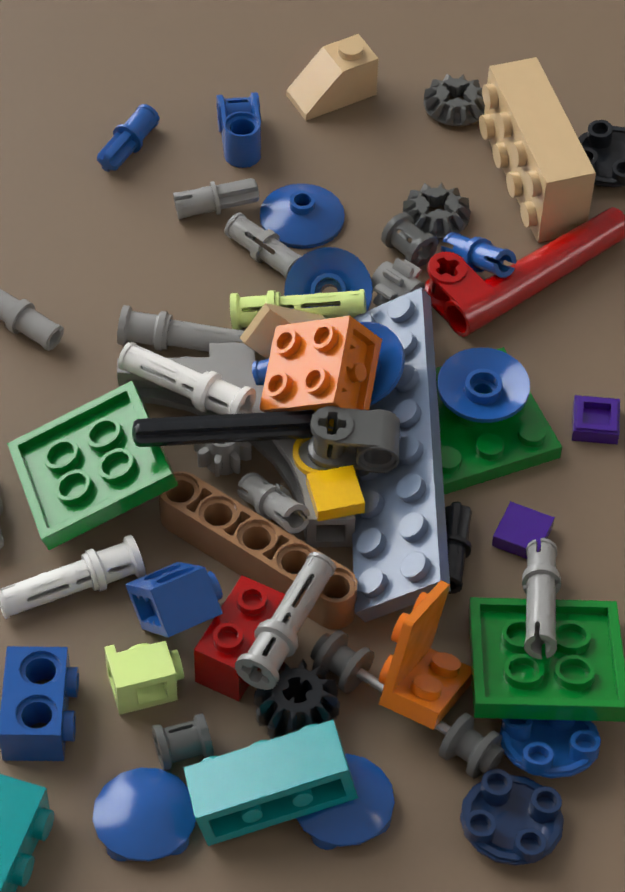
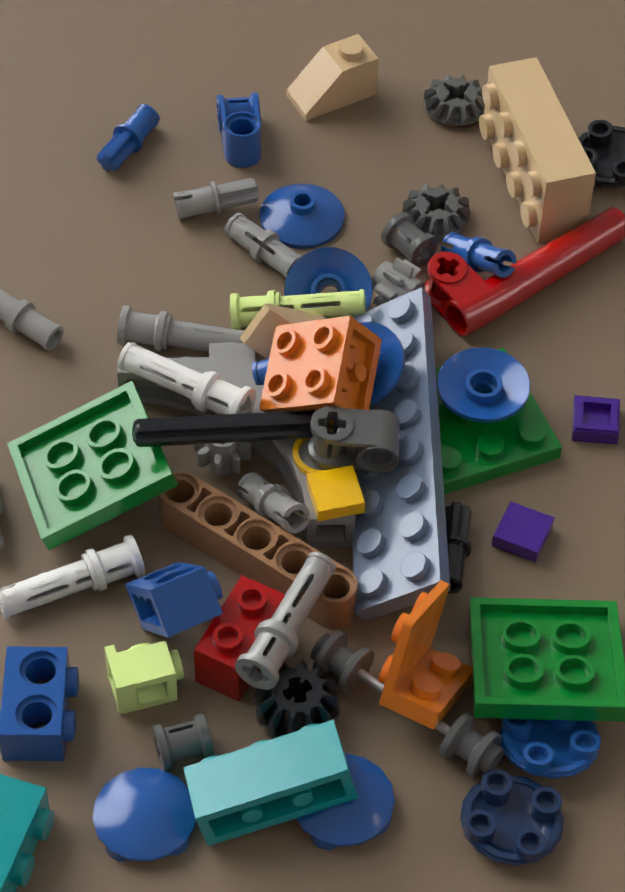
(541, 584): light grey pin -> none

